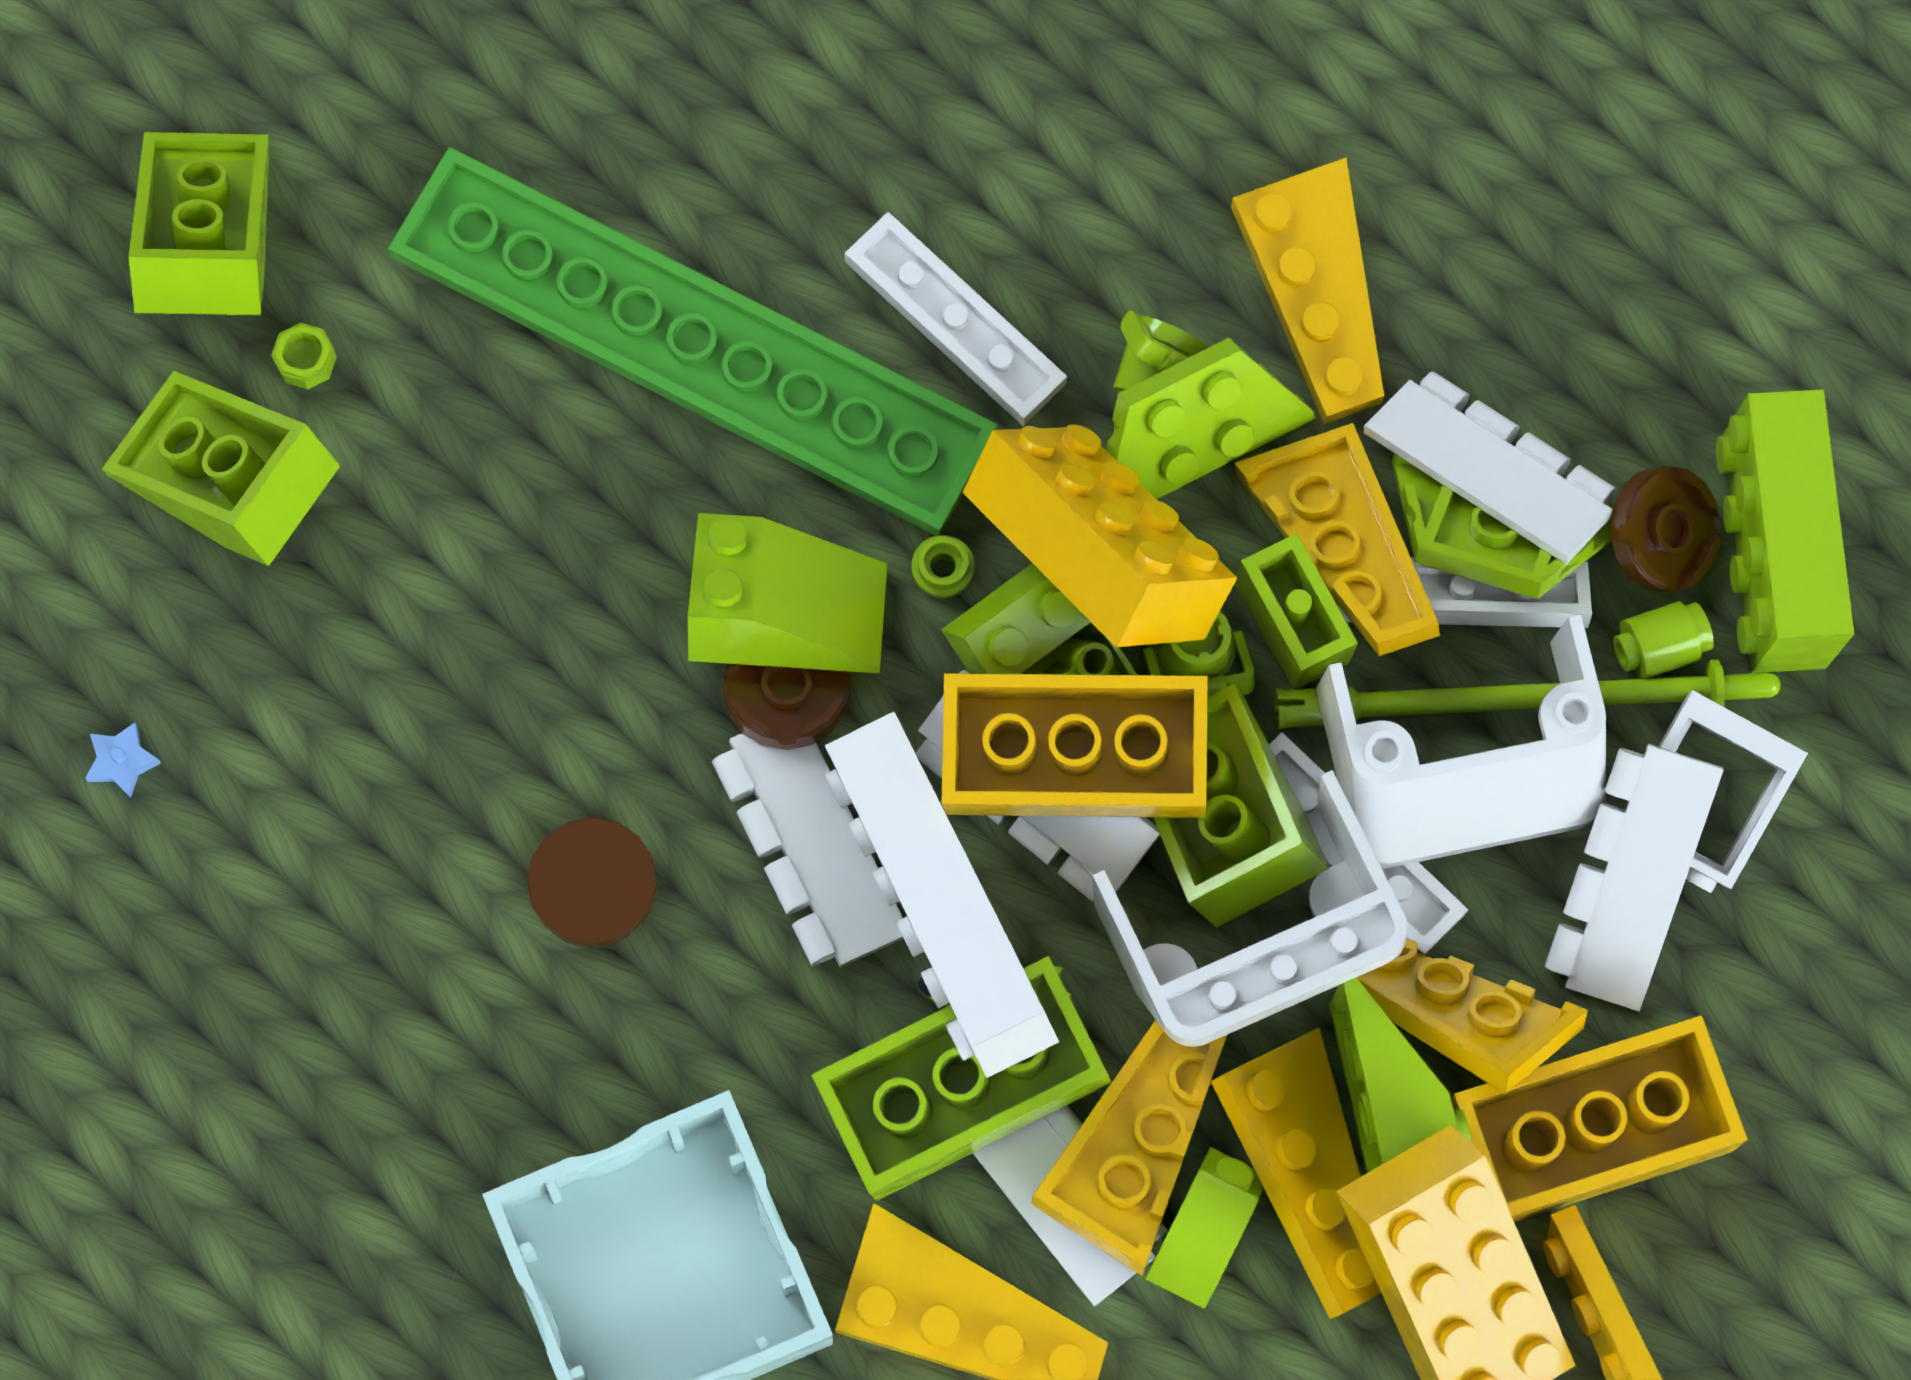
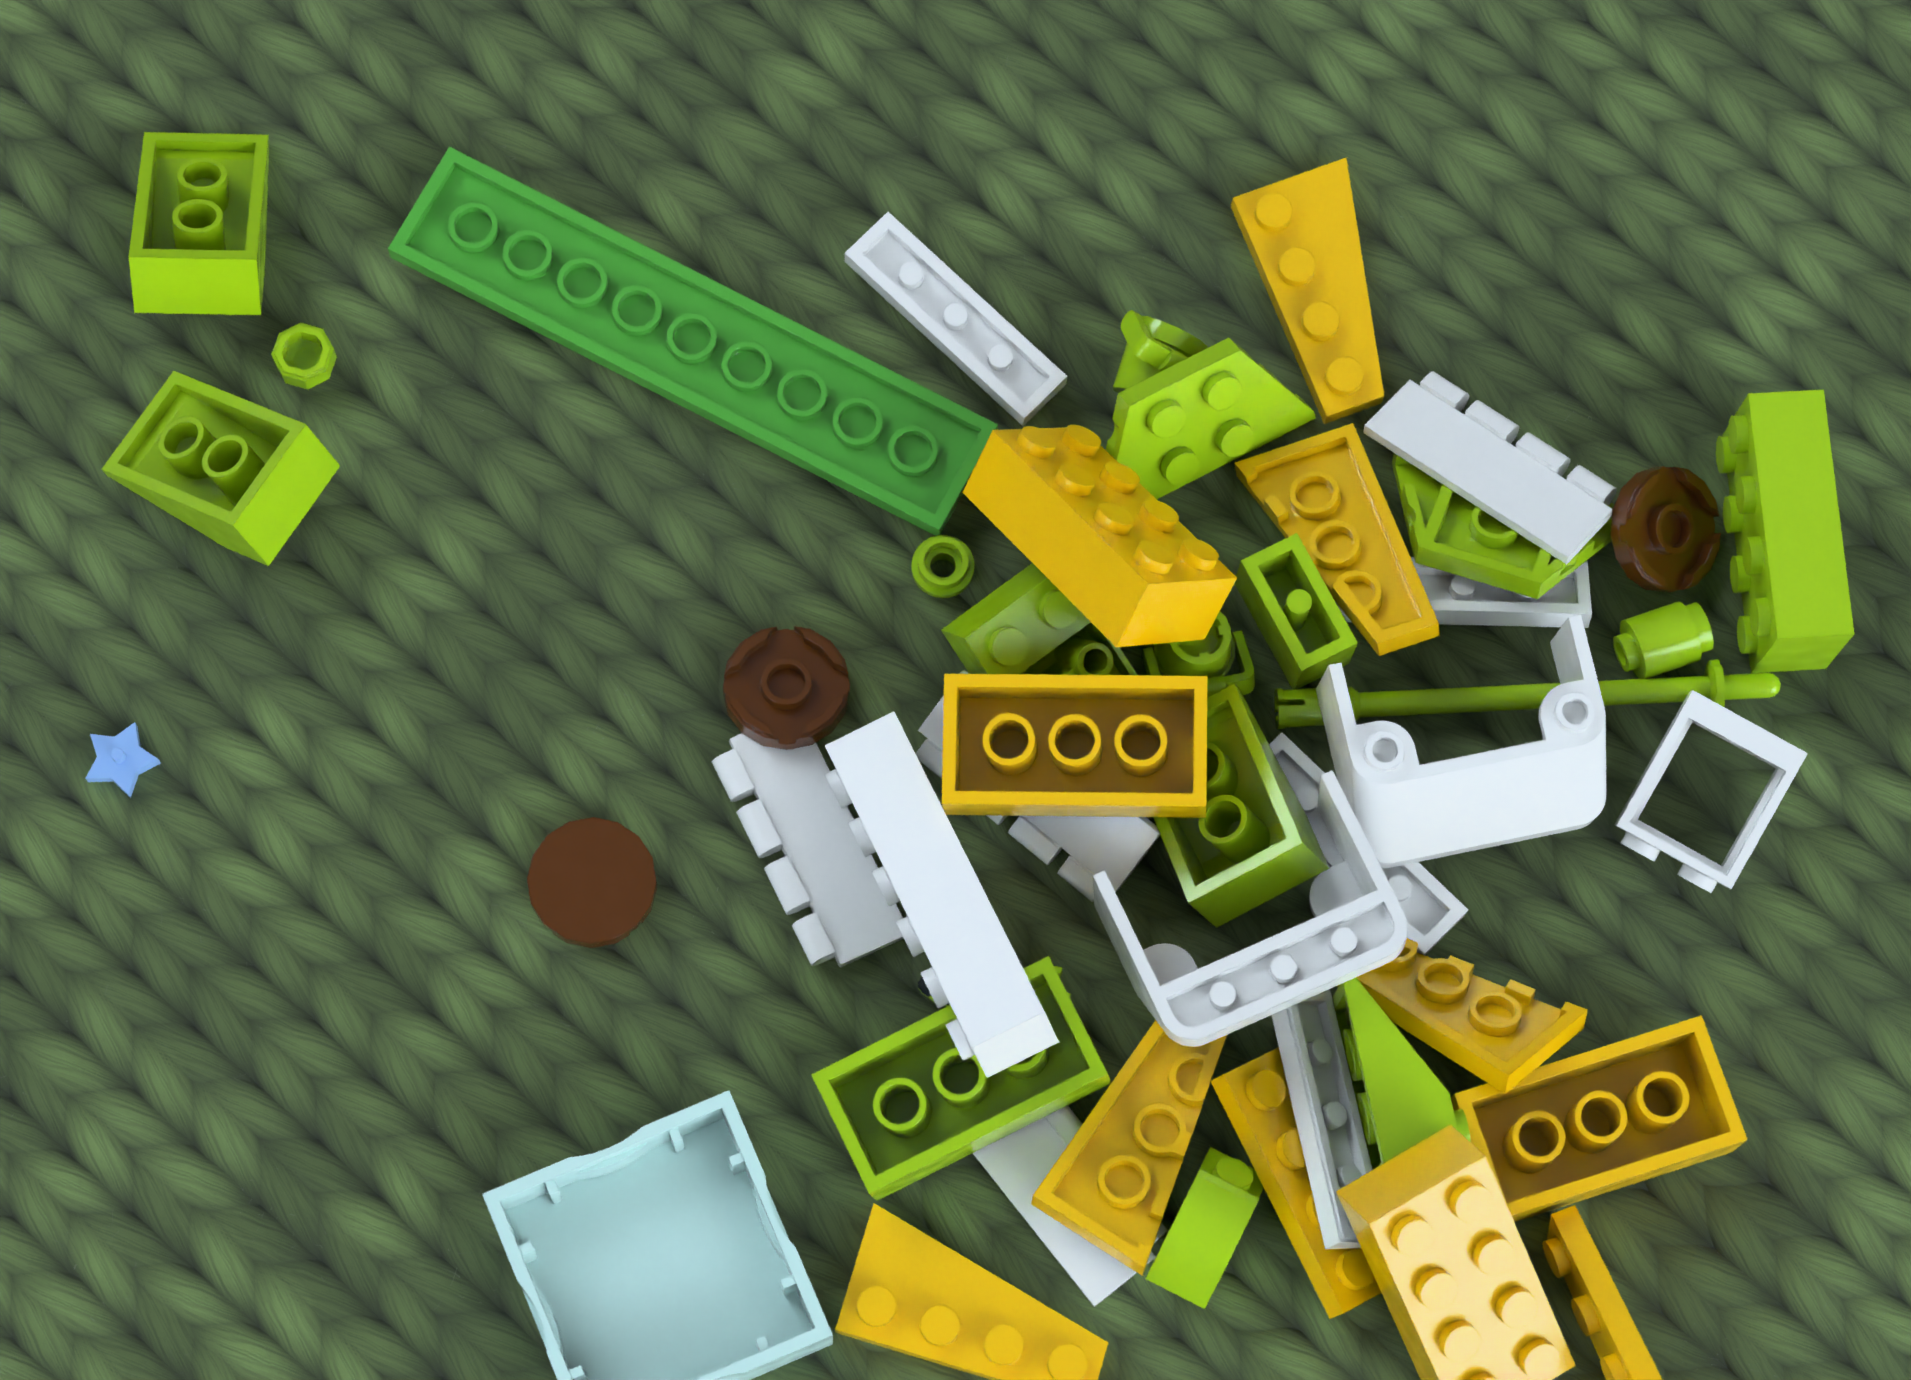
(782, 598): lime slope -> none
(1323, 1109): none -> white tile
(1645, 871): white windscreen -> none

